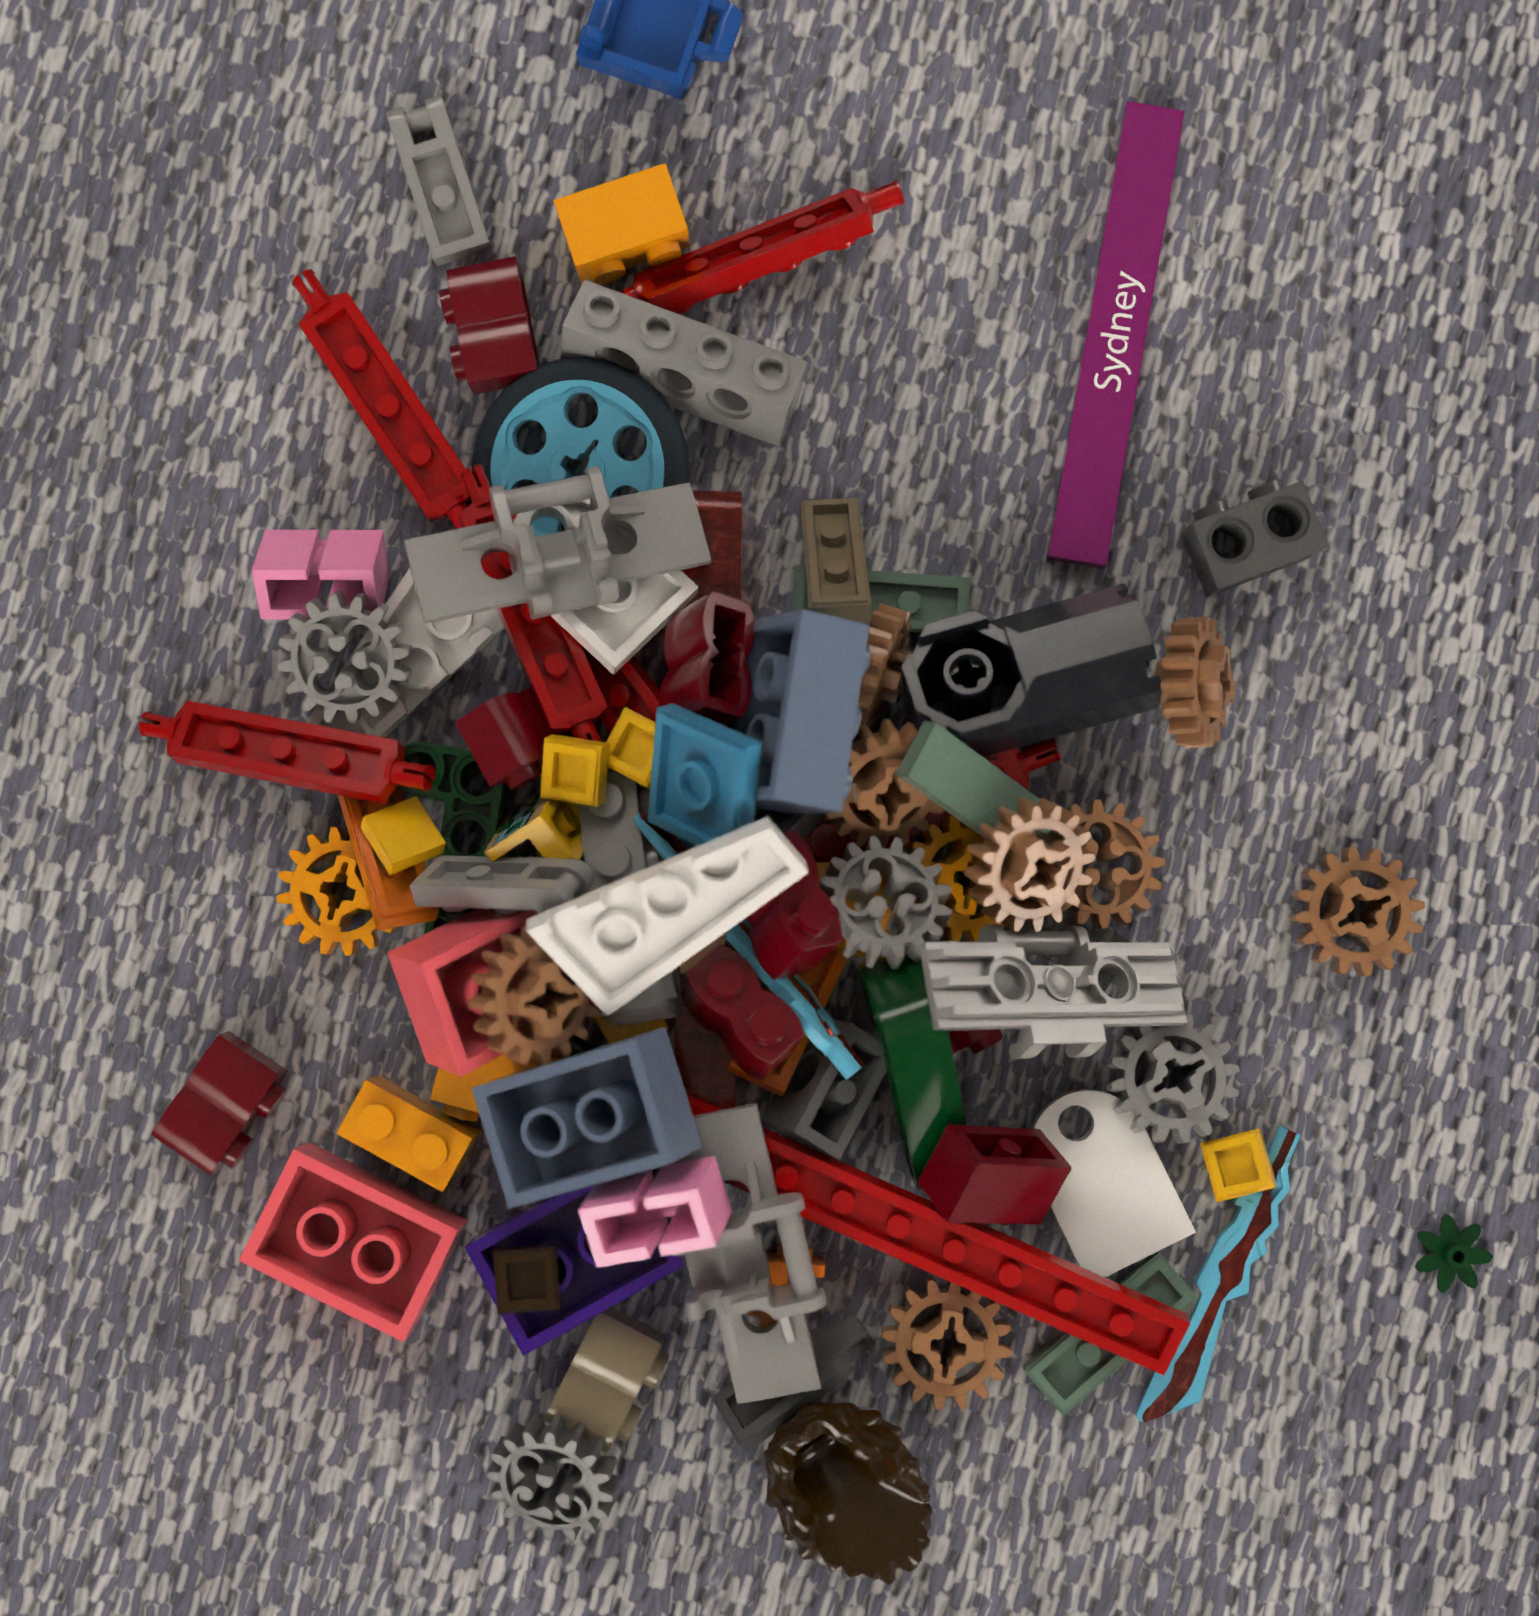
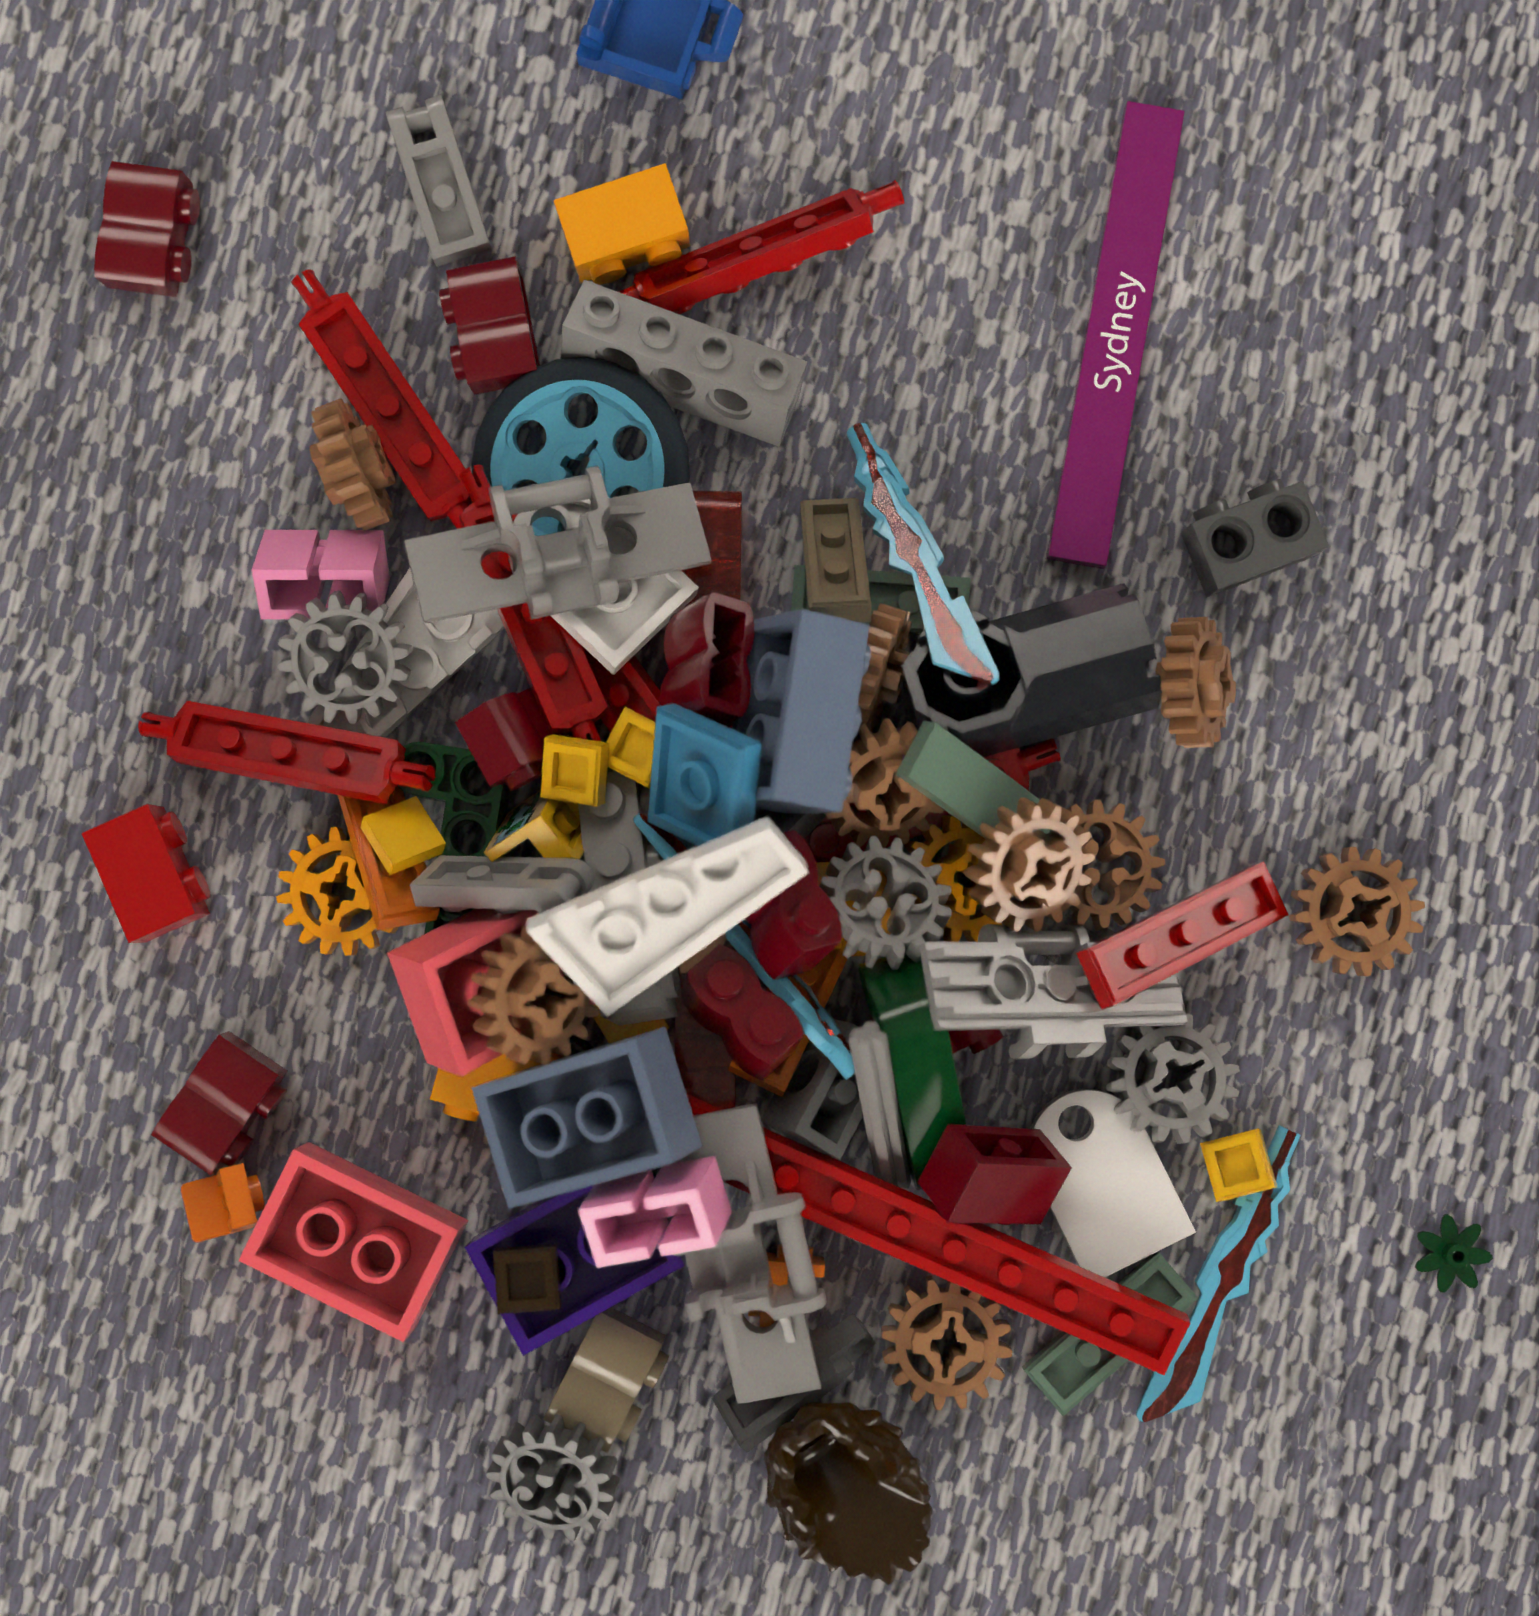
(145, 229): none -> dark red brick
(147, 872): none -> red piece
(222, 1203): none -> orange bracket
(352, 464): none -> medium nougat gear
(408, 1132): light orange brick -> none
(879, 1104): none -> light grey axle
(948, 623): none -> medium azure sword
(1181, 935): none -> tile

